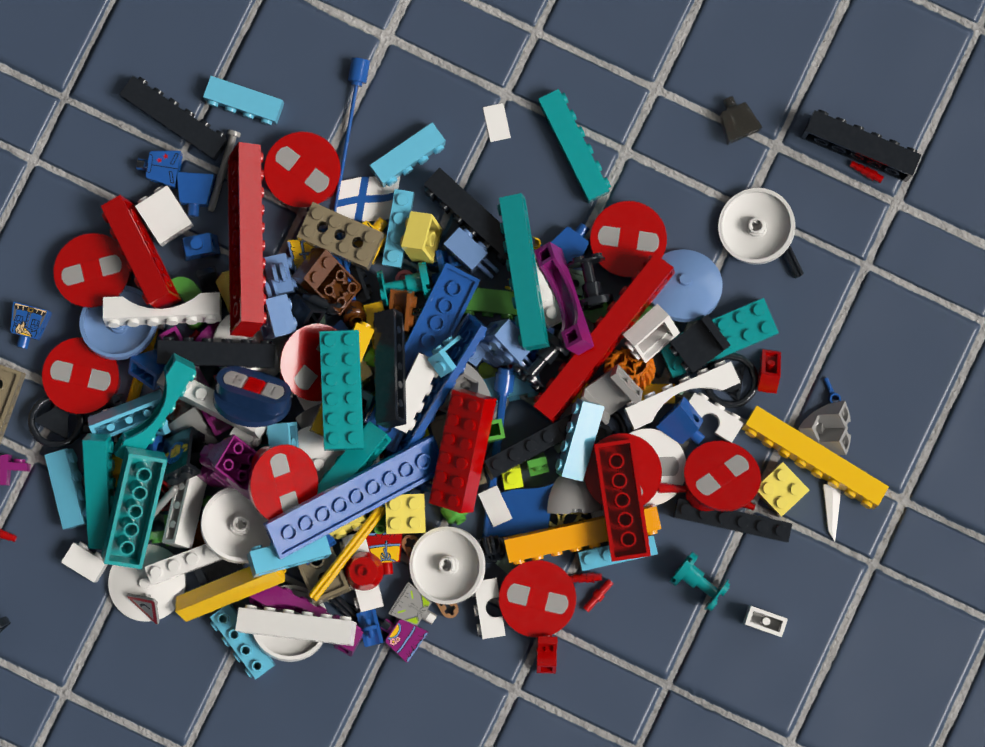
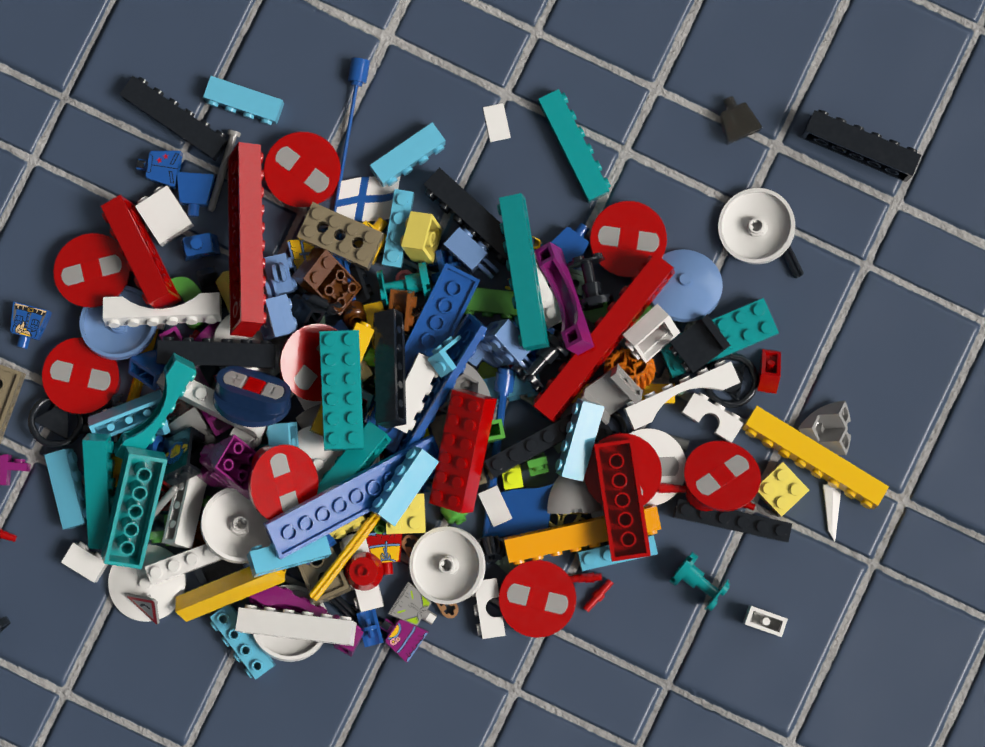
(404, 485): none -> medium azure brick
(546, 654): red brick -> none
(682, 423): blue torso -> none
(831, 391): blue hand -> none
(867, 172): red animal -> none

